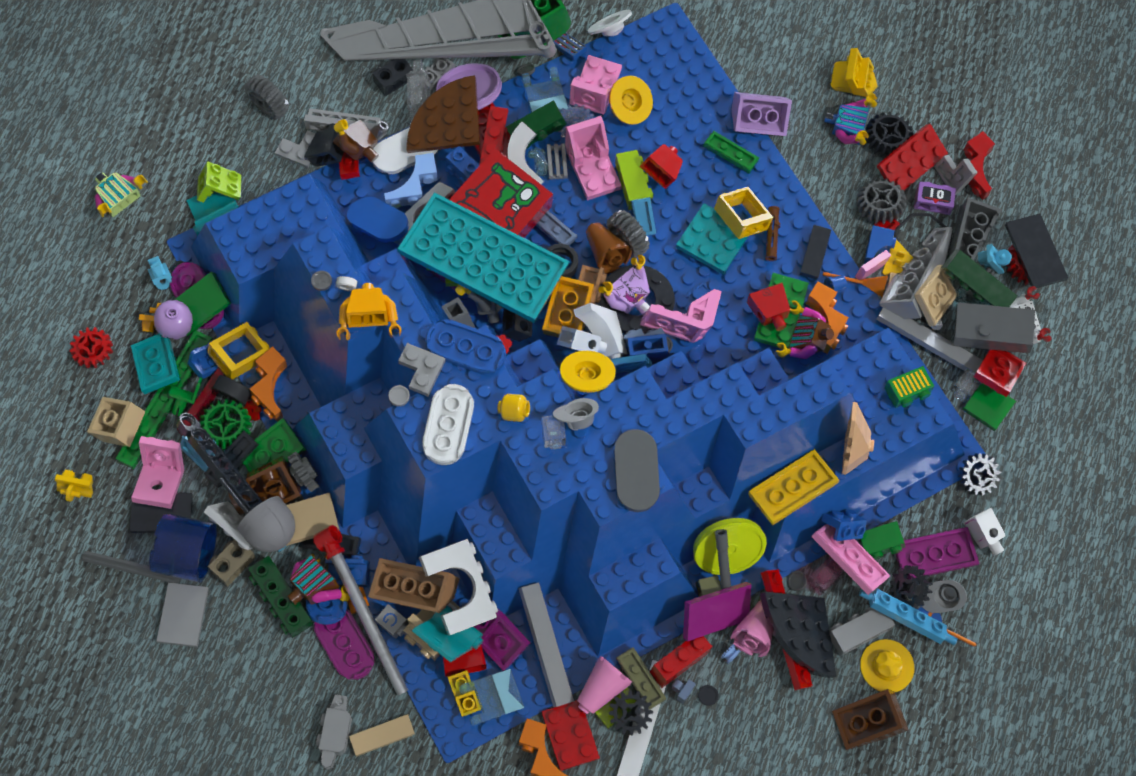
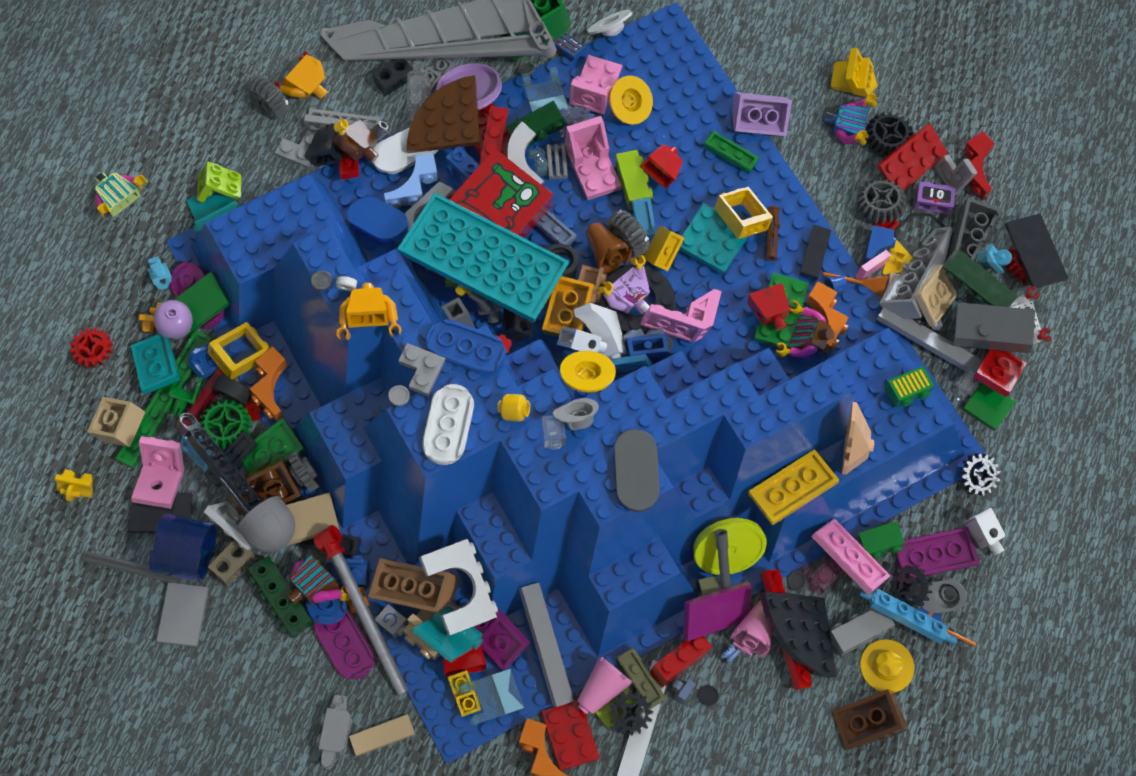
(304, 79): none -> light orange torso
(663, 248): none -> yellow panel
(847, 524): blue bracket -> none

